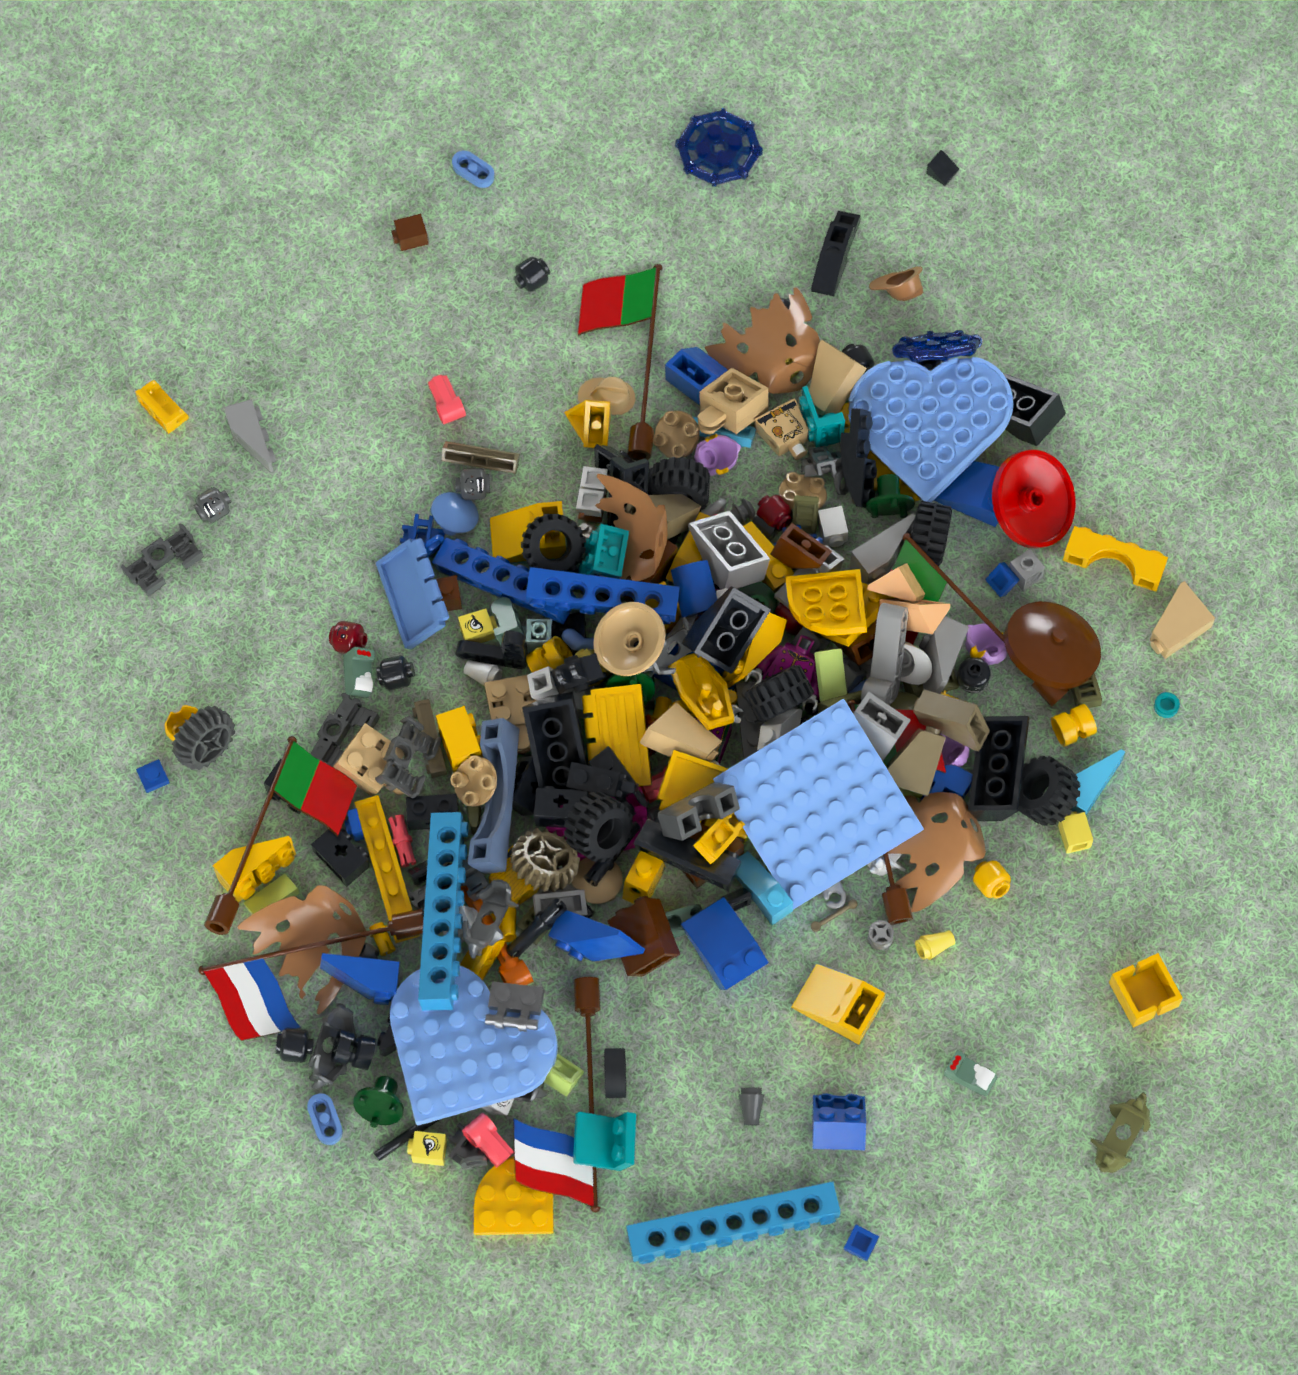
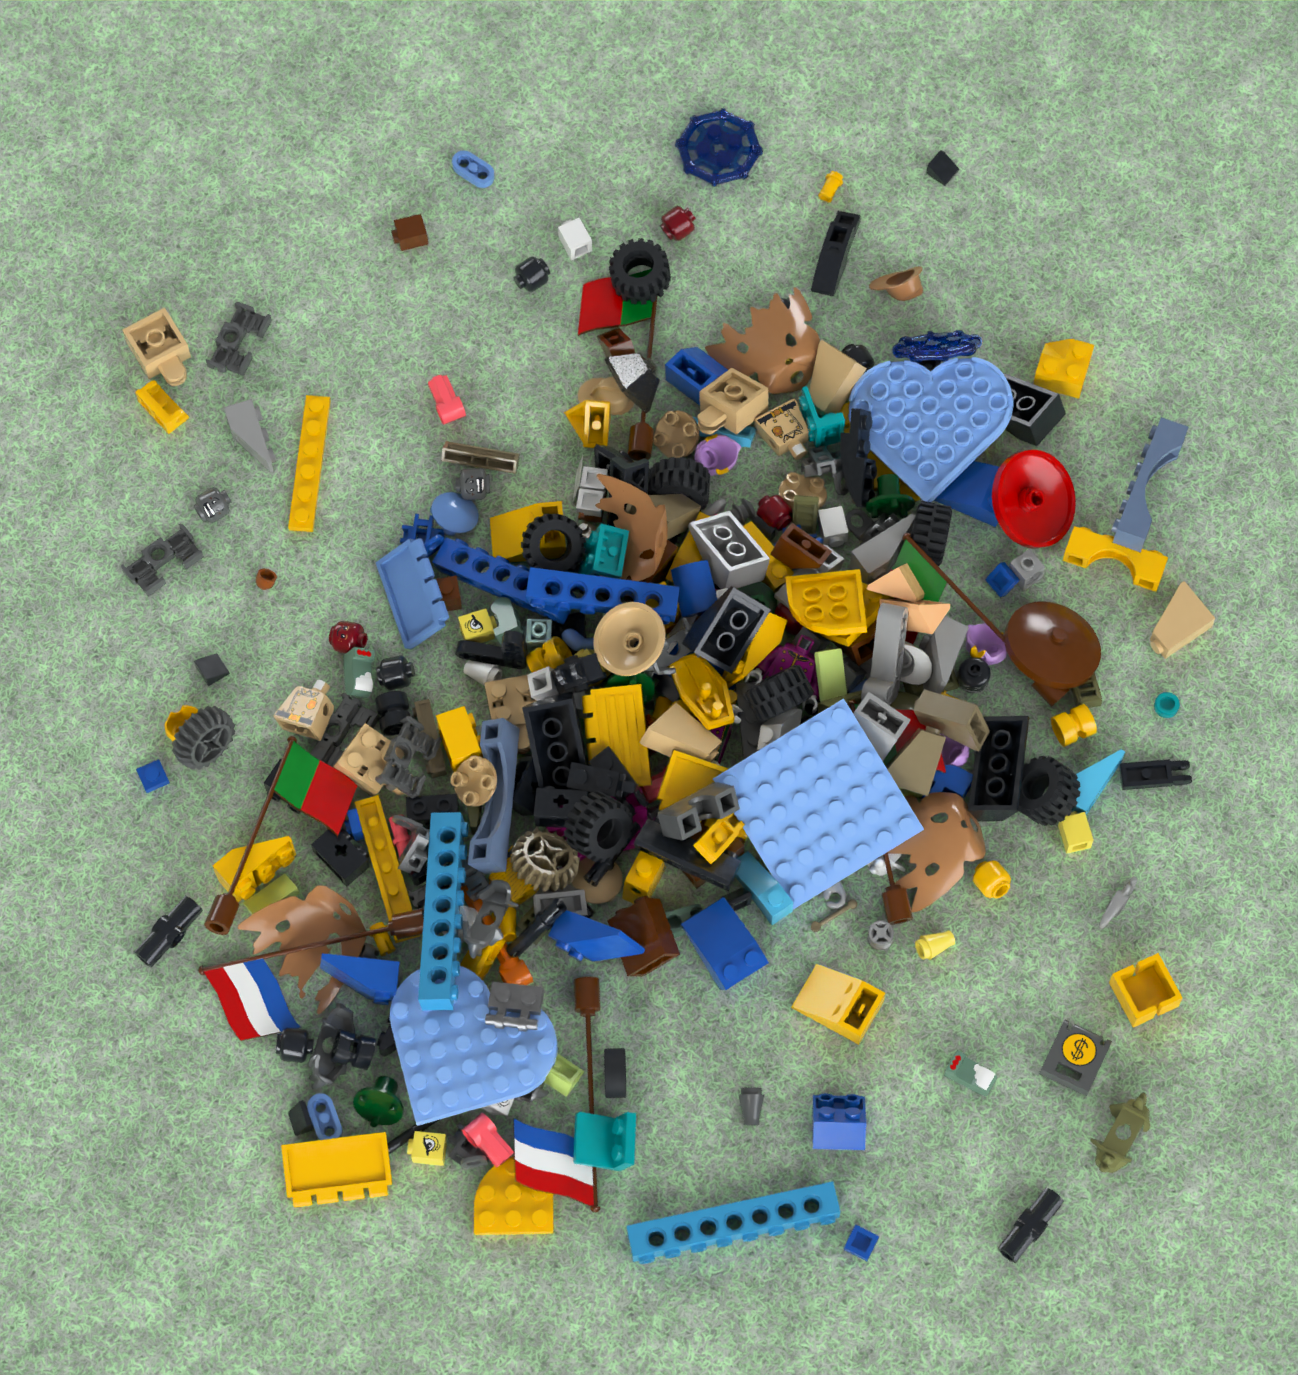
(159, 347): none -> tan brick
(168, 931): none -> black piece
(211, 668): none -> black slope
(241, 320): none -> dark grey piece
(265, 579): none -> dark orange hinge
(300, 1119): none -> black slope
(306, 711): none -> tan torso
(309, 463): none -> yellow plate
(335, 1166): none -> yellow hinge
(392, 708): none -> black wheel
(416, 851): none -> dark grey piece
(575, 238): none -> white brick
(577, 479): none -> white sticker
(616, 343): none -> reddish brown slope
(635, 255): none -> black tyre
(635, 378): none -> clear smoke slope
(668, 688): none -> black slope
(678, 223): none -> dark red head
(833, 181): none -> yellow pin
(869, 528): none -> dark grey piece
(1030, 1225): none -> black piece
(1064, 366): none -> yellow slope
(1077, 1051): none -> dark grey container
(1118, 902): none -> light grey piece
(1135, 520): none -> sand blue arch
(1153, 774): none -> black hinge

